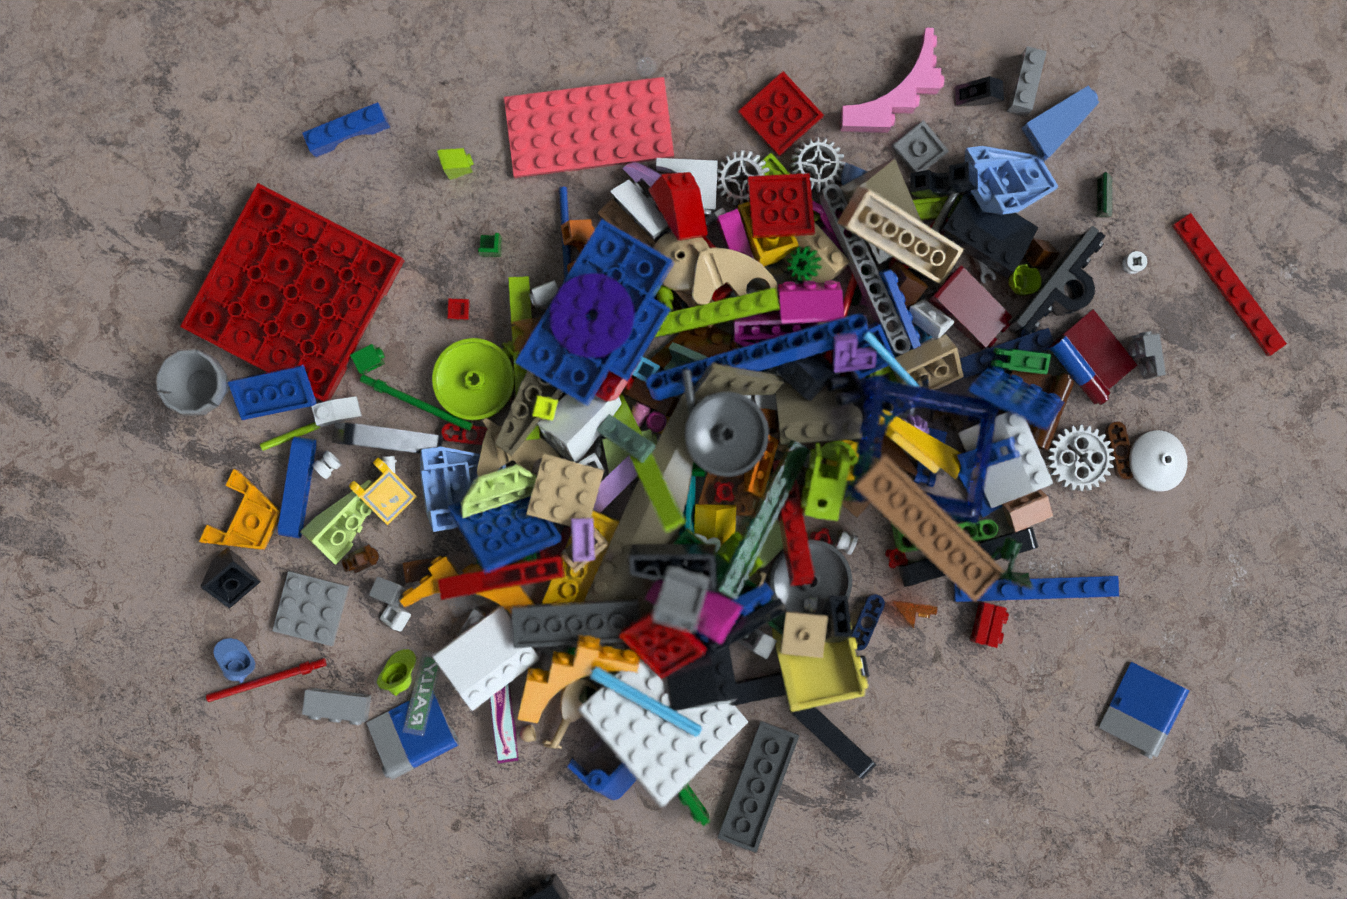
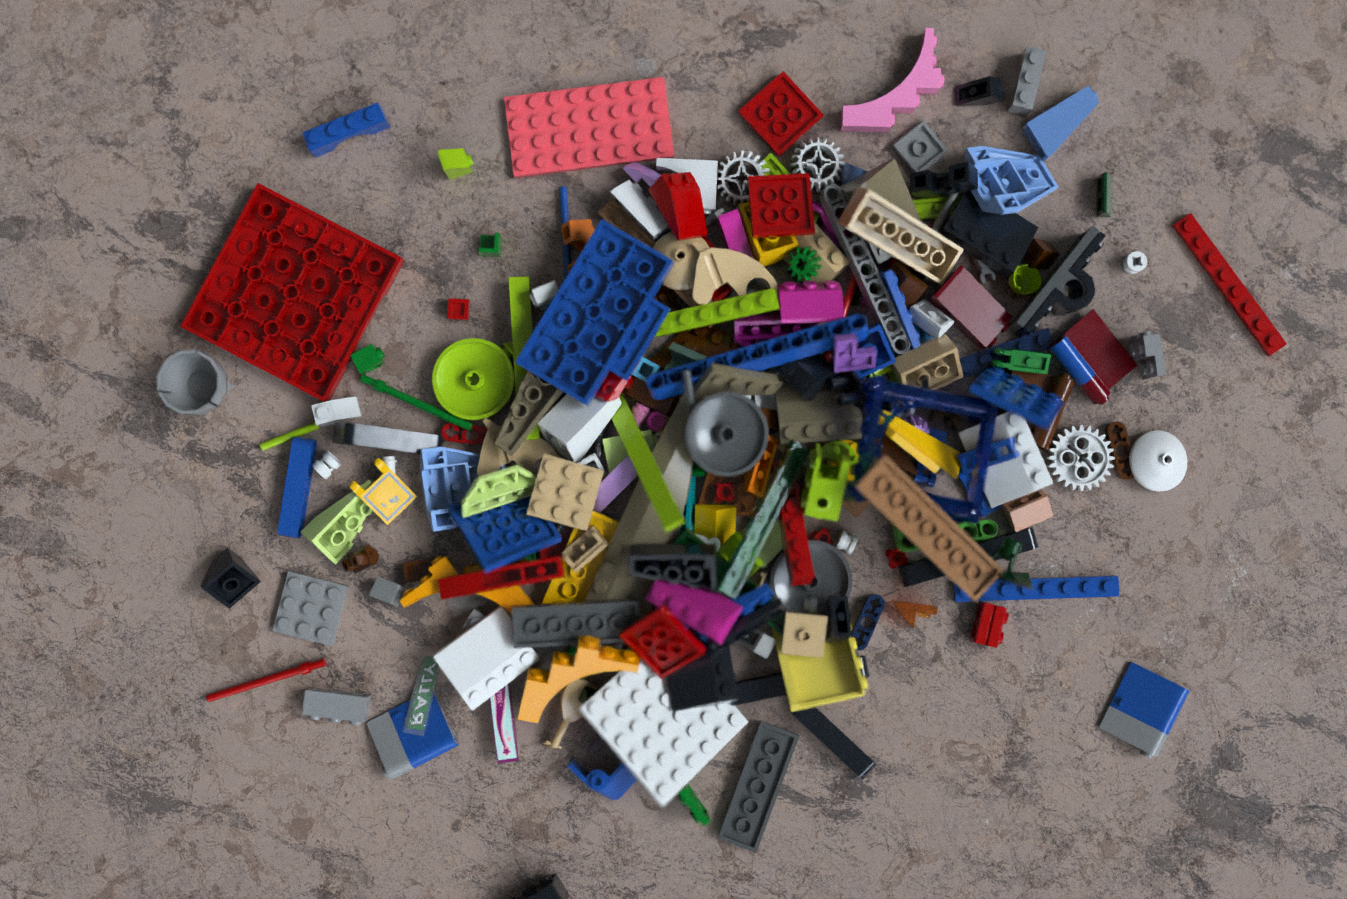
(234, 659): medium blue piece -> none
(252, 522): light orange wing -> none
(272, 392): blue plate -> none
(395, 617): white slope -> none
(397, 672): lime piece -> none
(525, 327): clear orange slope -> none
(528, 733): tan hinge -> none
(545, 408): neon yellow tile -> none
(583, 539): lavender tile -> none
(594, 337): dark purple plate -> none
(626, 438): sand green plate -> none
(646, 701): medium azure axle -> none
(665, 296): lime cylinder -> none
(681, 599): light grey panel -> none
(889, 359): medium azure bar -> none

